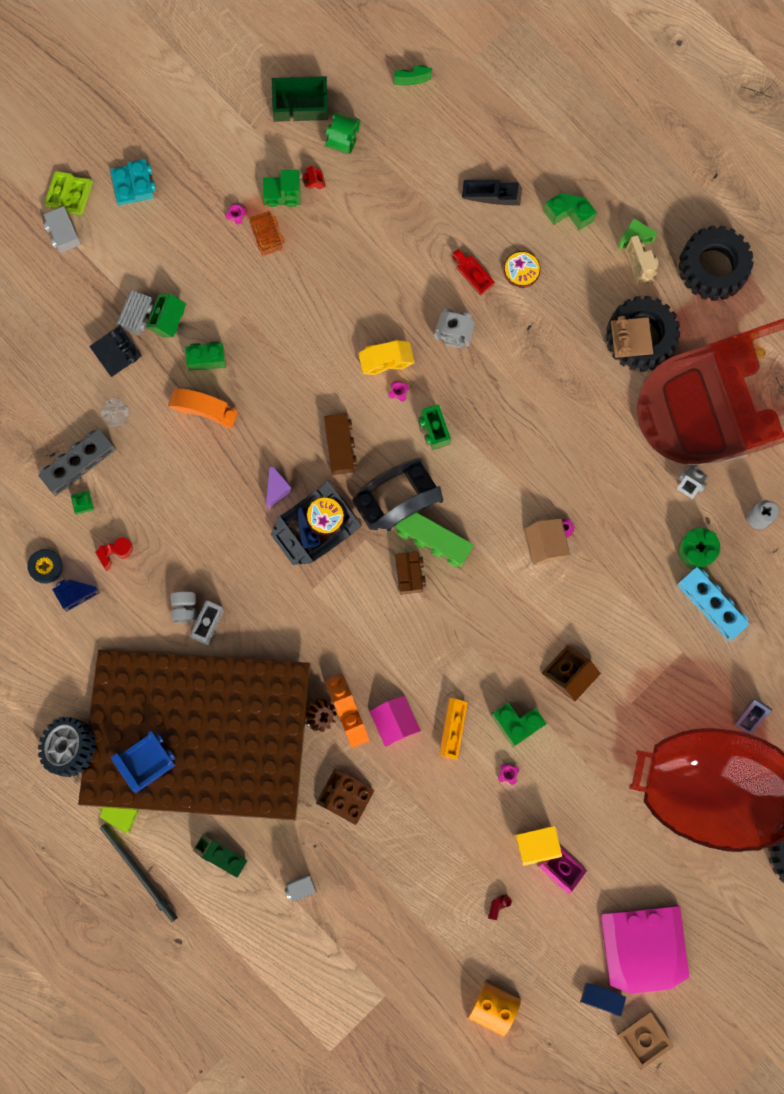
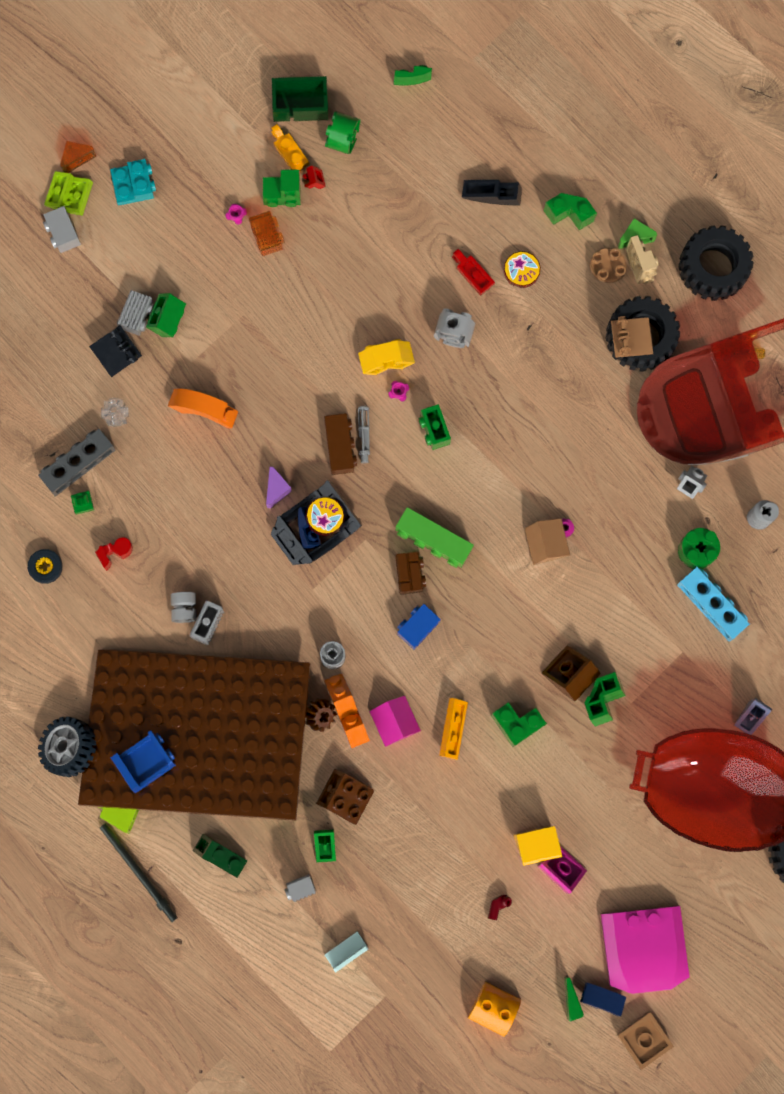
(73, 593): clear blue slope -> none
(76, 155): none -> clear orange slope
(205, 356): green brick -> none
(289, 149): none -> light orange plate
(325, 845): none -> green slope
(332, 655): none -> light grey wheel
(346, 951): none -> light aqua panel
(364, 433): none -> light grey piece
(418, 626): none -> blue brick
(420, 480): black wedge -> none
(513, 773): dark pink plate -> none
(573, 1005): none -> green slope
(605, 690): none -> green brick
(608, 265): none -> medium nougat dish

